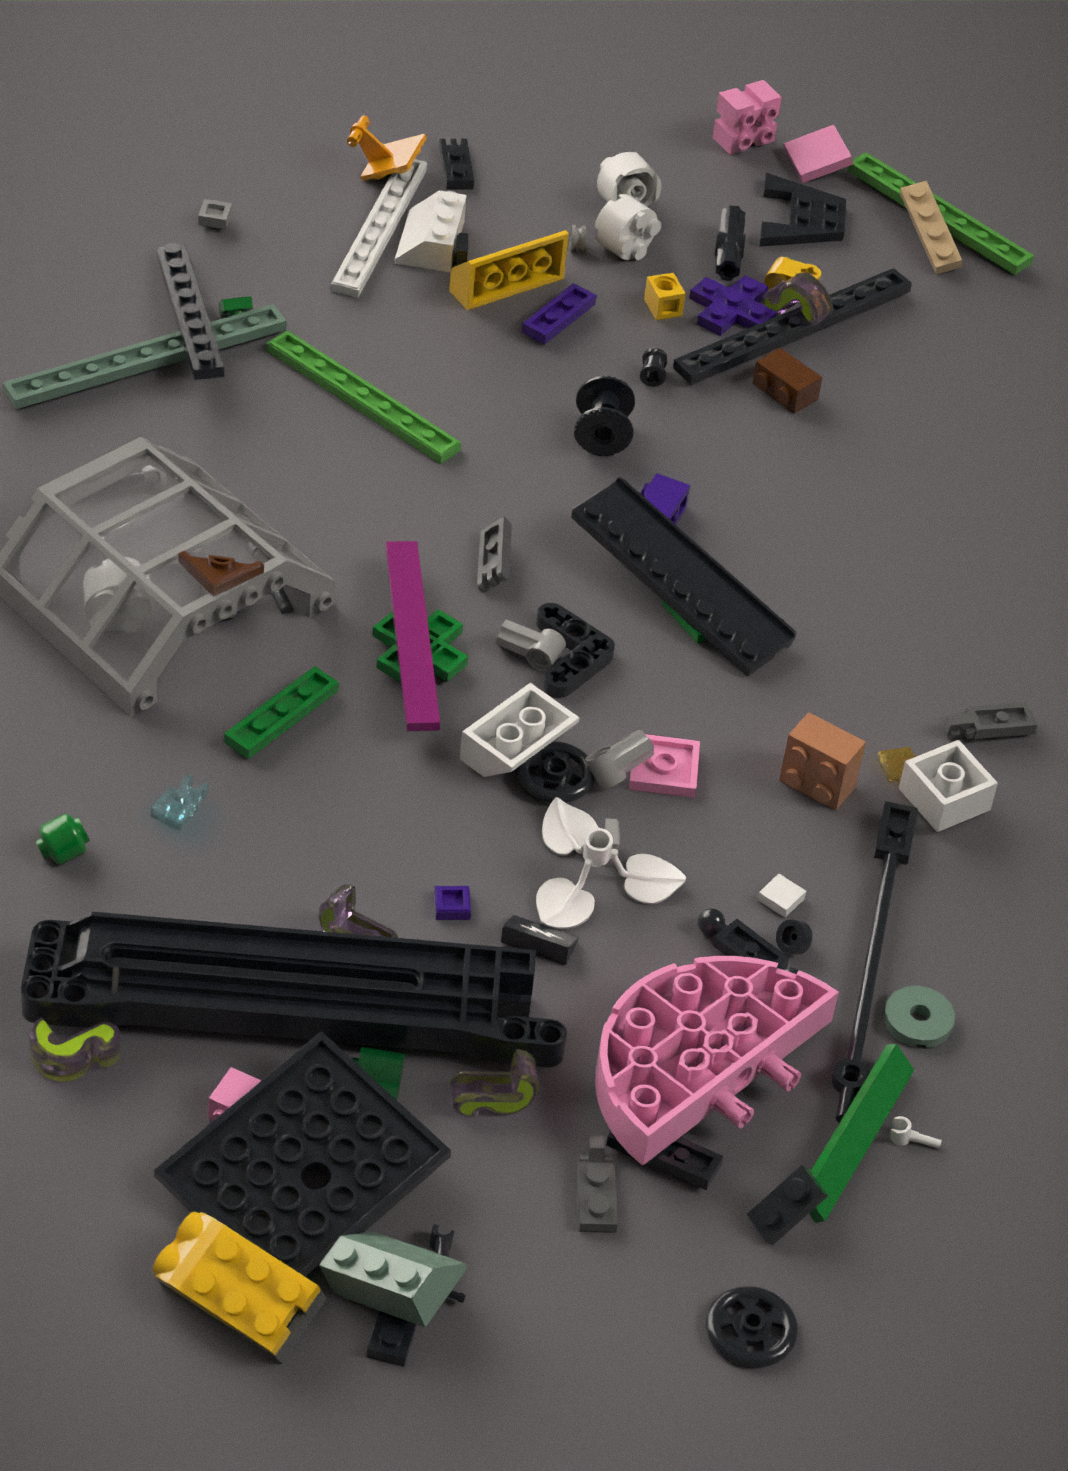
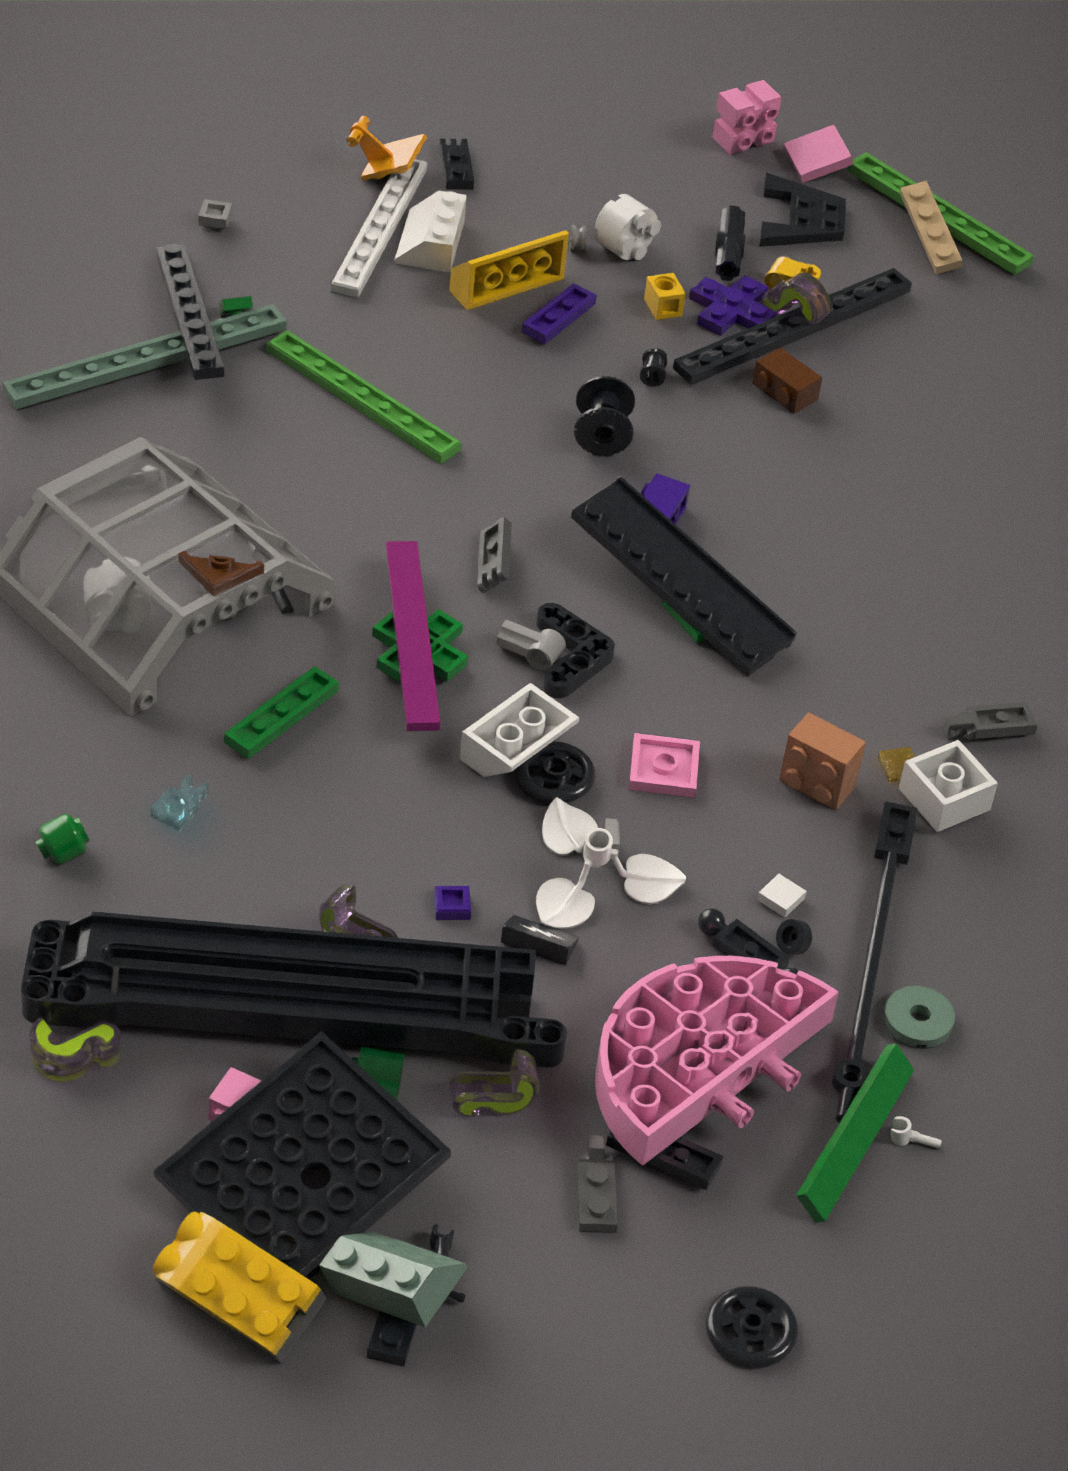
(461, 249): black tile -> none
(613, 762): light grey piece -> none
(628, 175): white brick -> none
(787, 1205): black plate -> none

